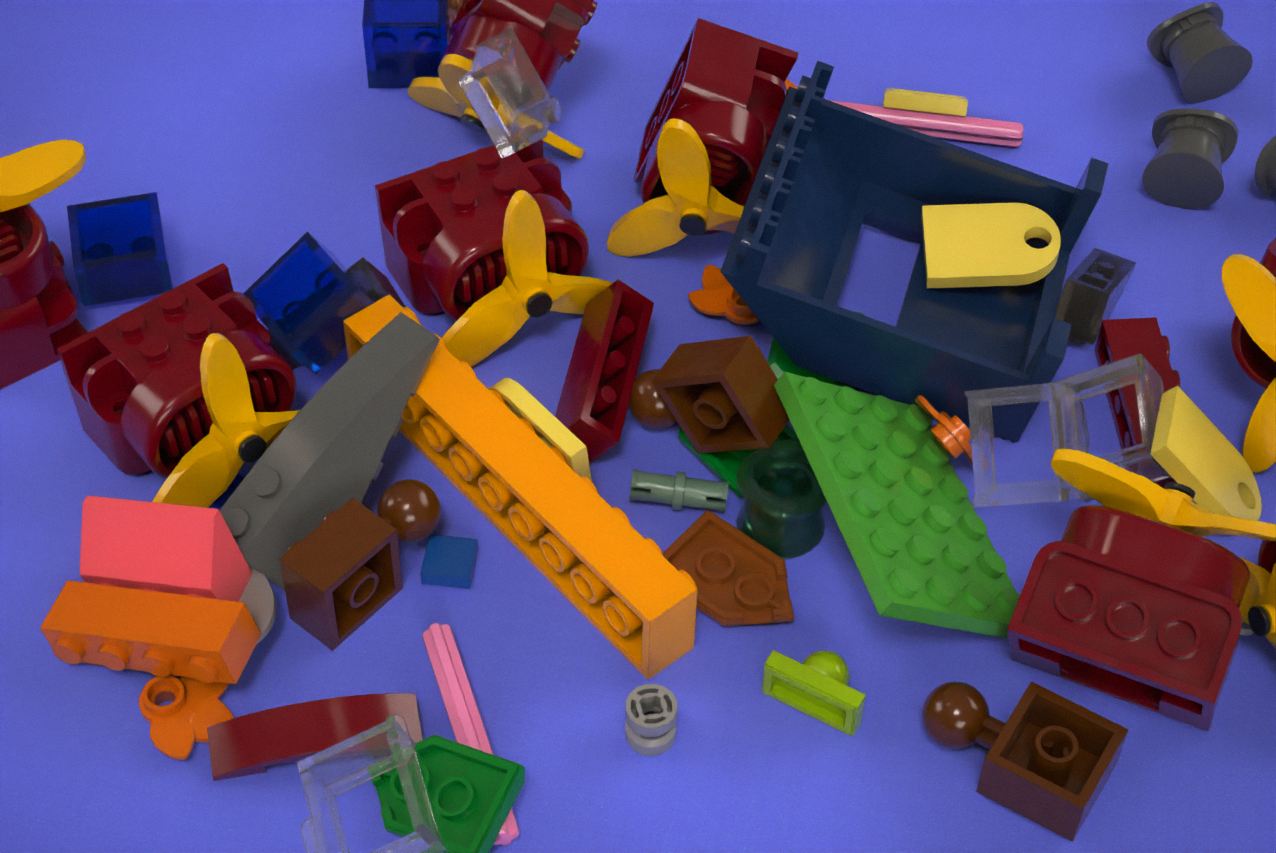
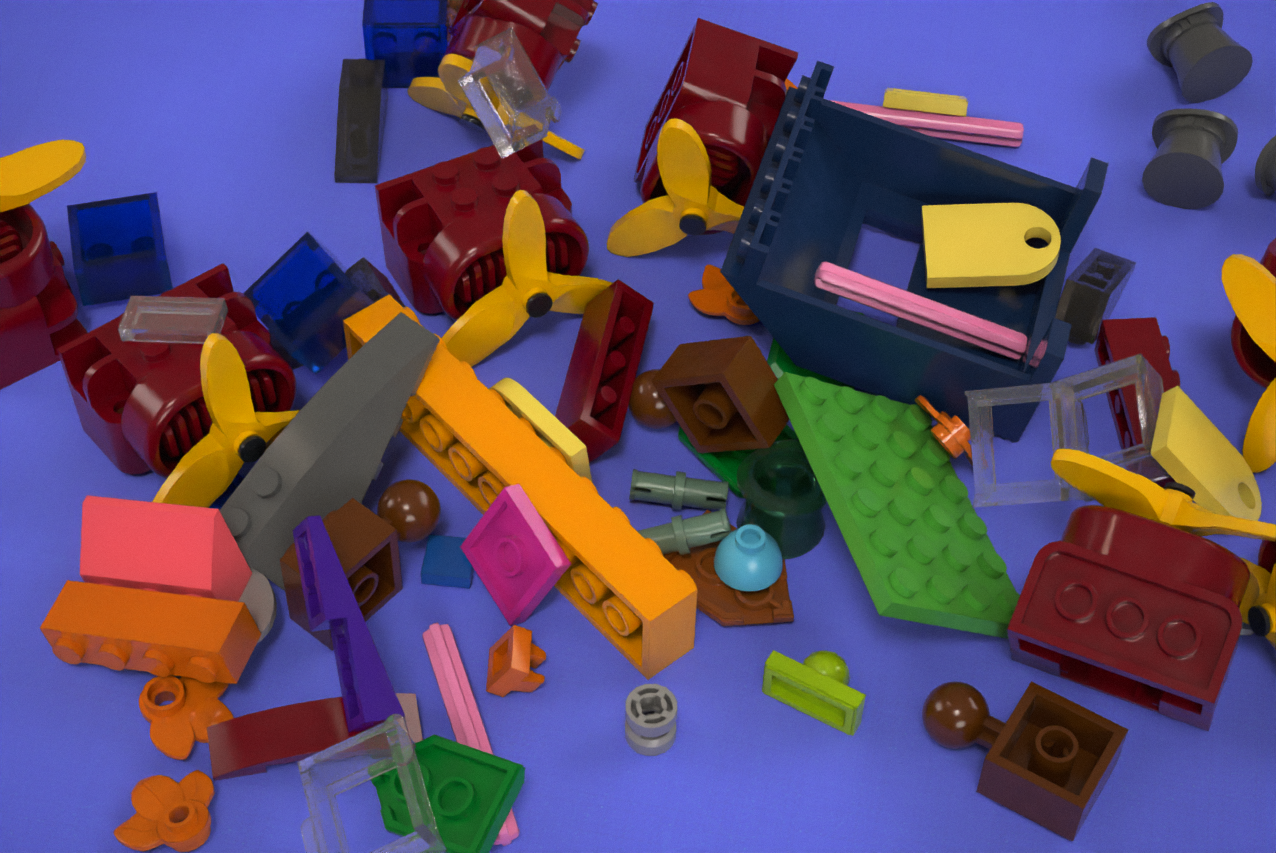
(169, 813): none -> orange plate
(172, 319): none -> clear tile
(332, 605): none -> dark purple slope
(360, 120): none -> clear smoke slope
(511, 663): none -> orange tile
(515, 554): none -> dark pink tile
(690, 532): none -> sand green pin
(748, 559): none -> medium azure brick
(920, 310): none -> bright pink axle

